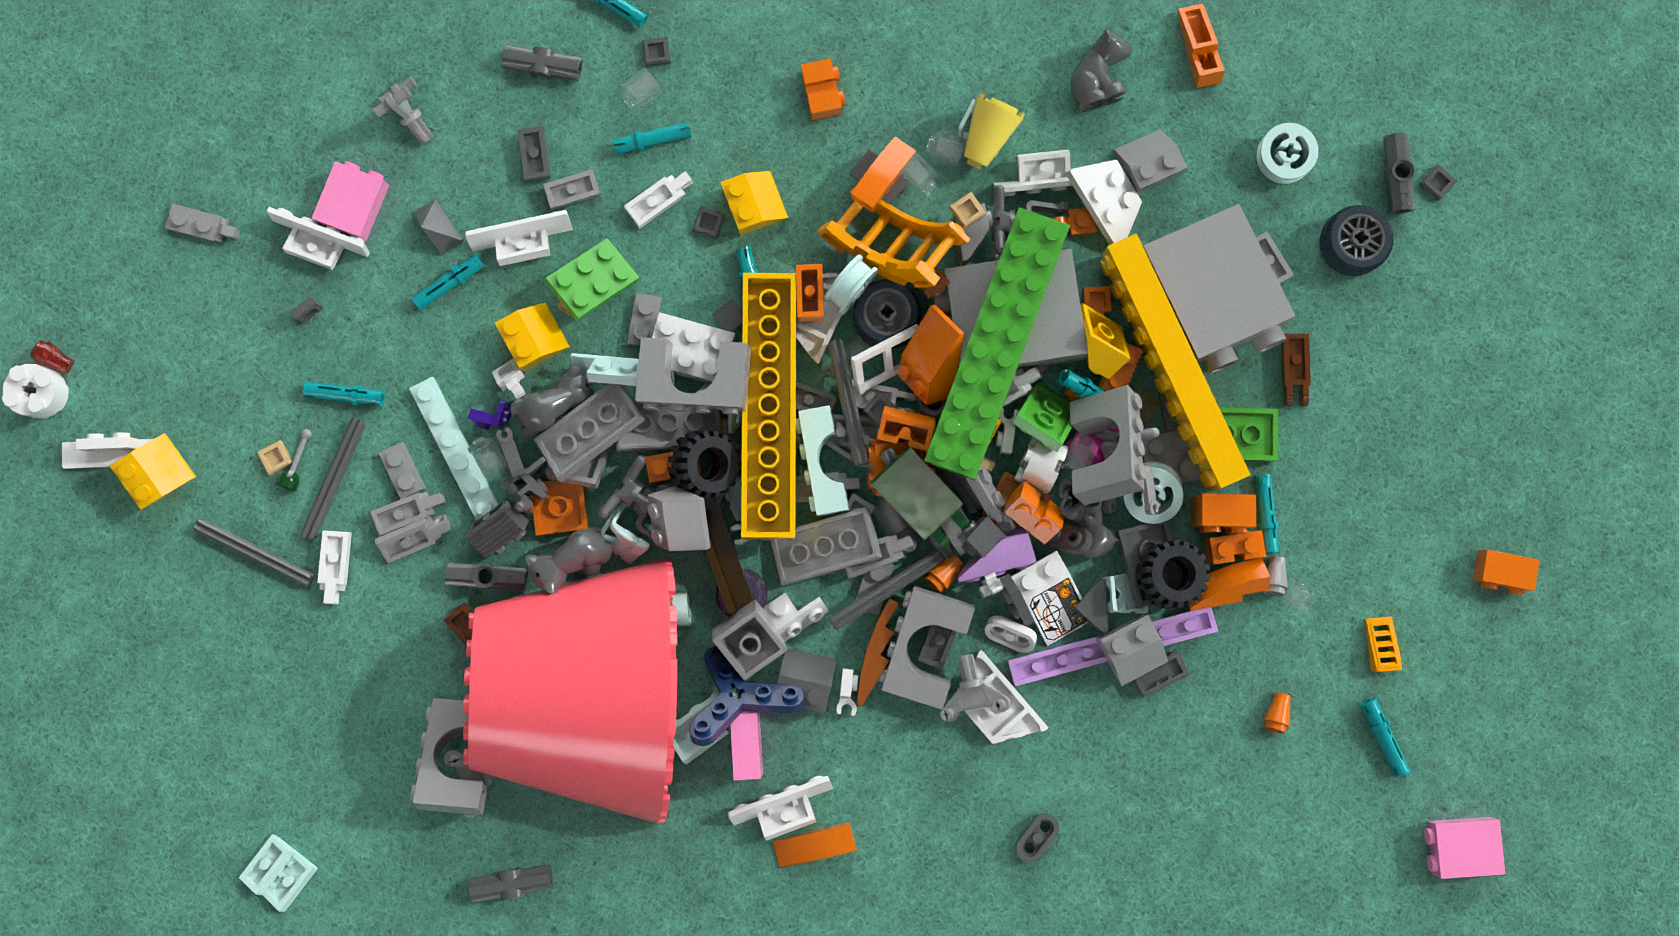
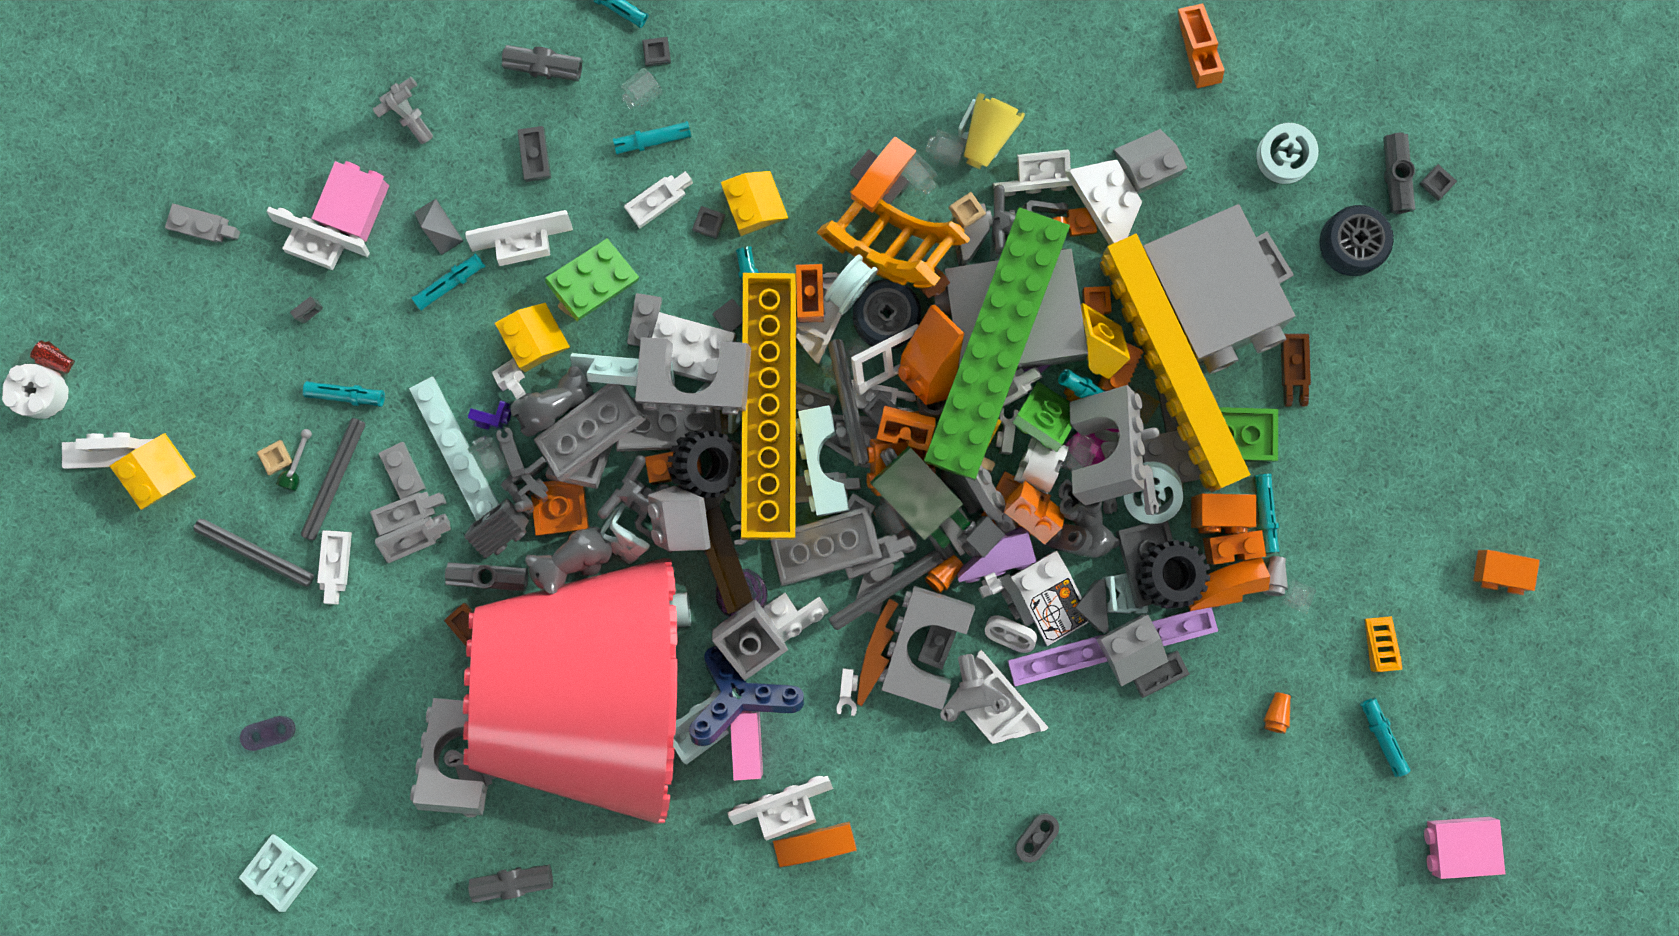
(268, 733): none -> plate
(572, 189): light grey plate -> none
(809, 673): dark grey slope -> none
(821, 89): orange brick -> none
(1090, 79): dark grey animal -> none

